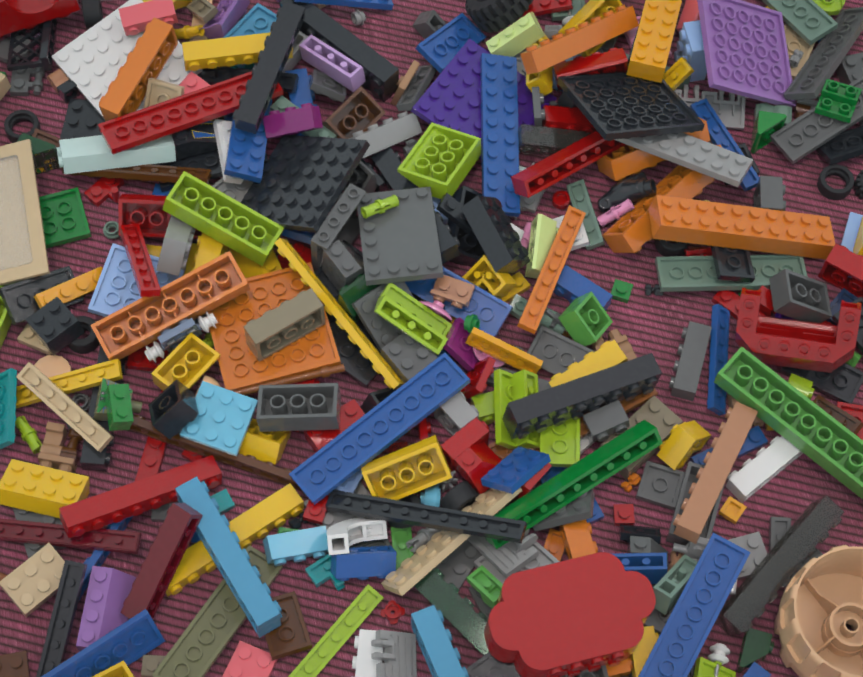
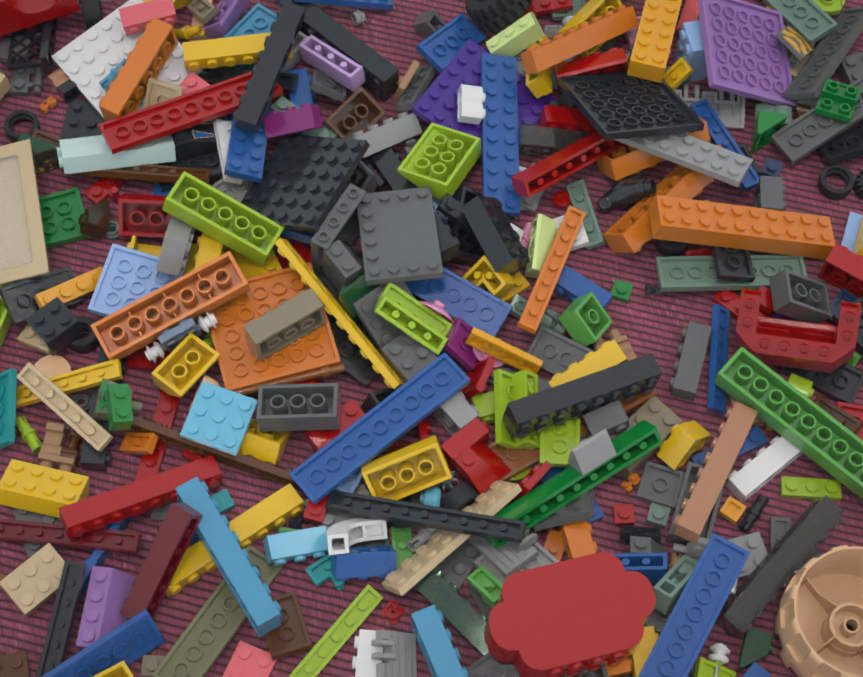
(50, 102): none -> orange piece
(95, 220): none -> dark brown slope
(111, 76): none -> dark azure pin
(139, 443): none -> orange plate
(140, 260): red plate -> none
(173, 409): black brick -> none
(379, 206): lime pin -> none
(453, 291): nougat bracket -> none
(470, 104): none -> white brick
(470, 322): green plate -> none
(515, 470): blue plate -> none
(538, 99): dark grey plate -> none
(592, 452): none -> light grey slope
(615, 212): bright pink pin -> none
(658, 515): none -> sand green plate
(753, 513): none -> black pin
(771, 168): none -> dark blue brick
(795, 42): none -> slope
(809, 488): none -> lime plate

